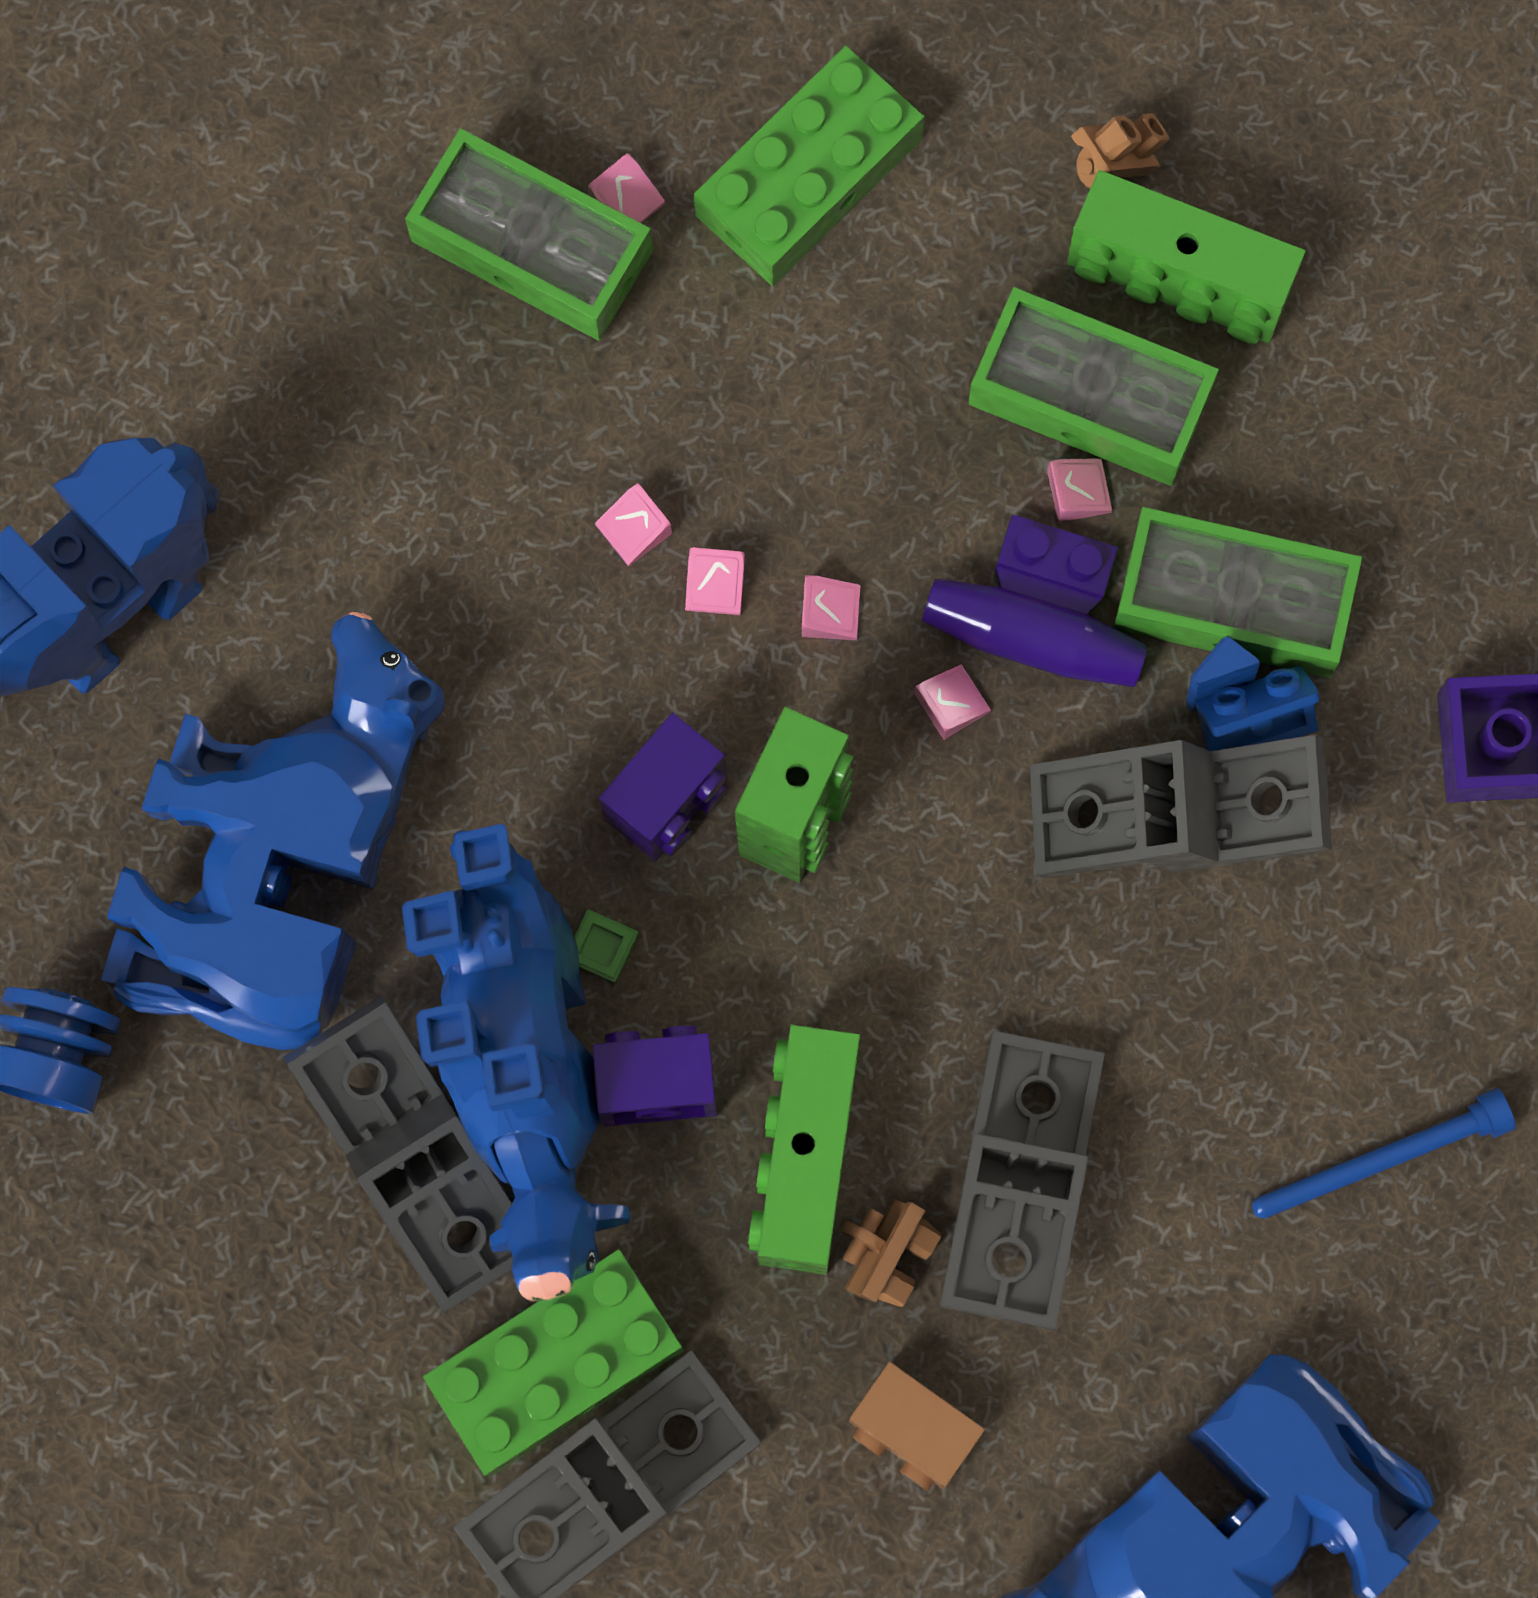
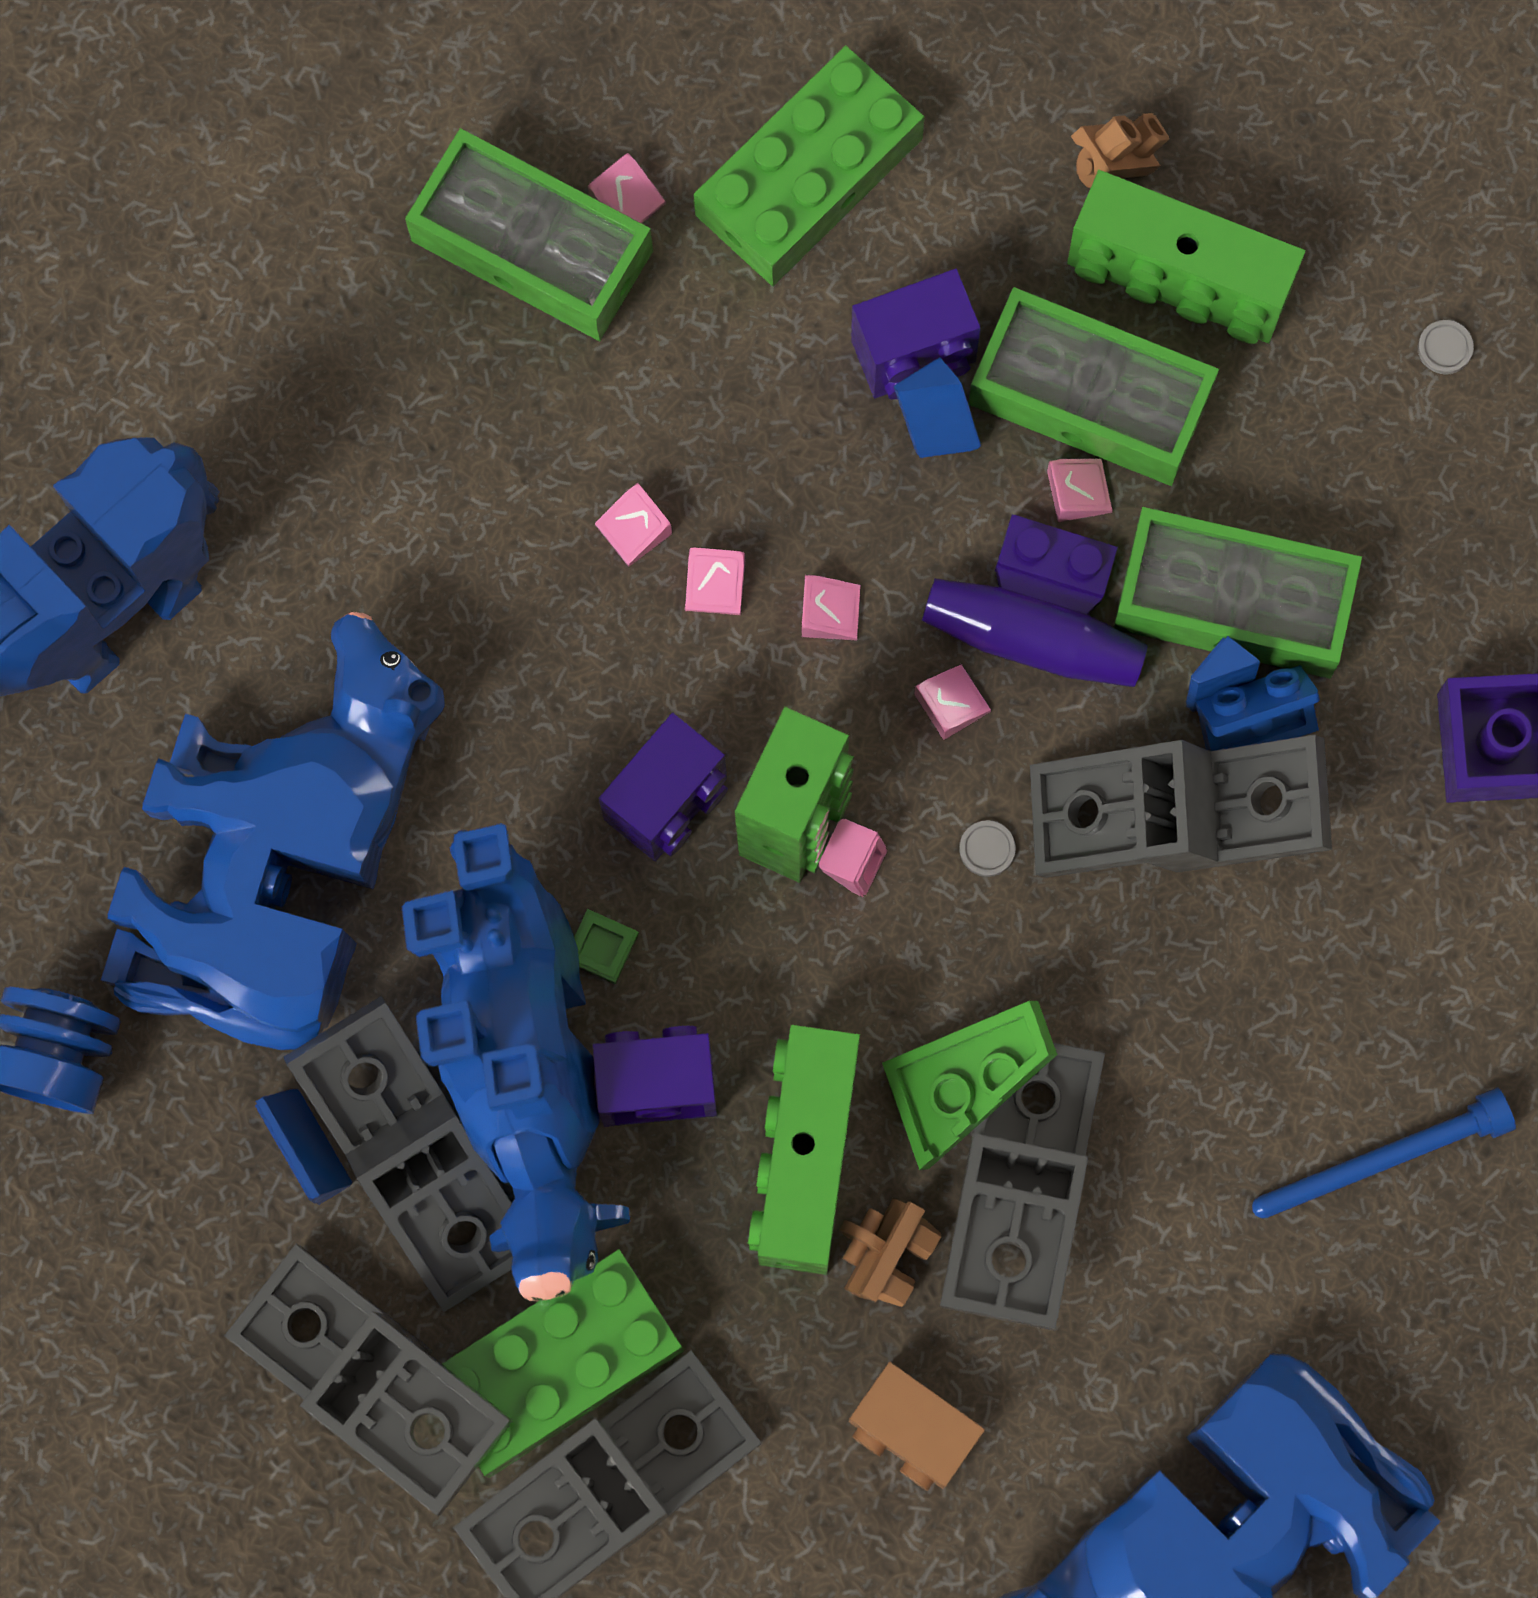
(303, 1145): none -> blue slope
(368, 1379): none -> dark grey bracket
(853, 856): none -> bright pink slope
(913, 328): none -> dark purple brick
(937, 411): none -> blue slope
(965, 1077): none -> bright green wing
(987, 848): none -> light grey piece
(1445, 347): none -> light grey piece

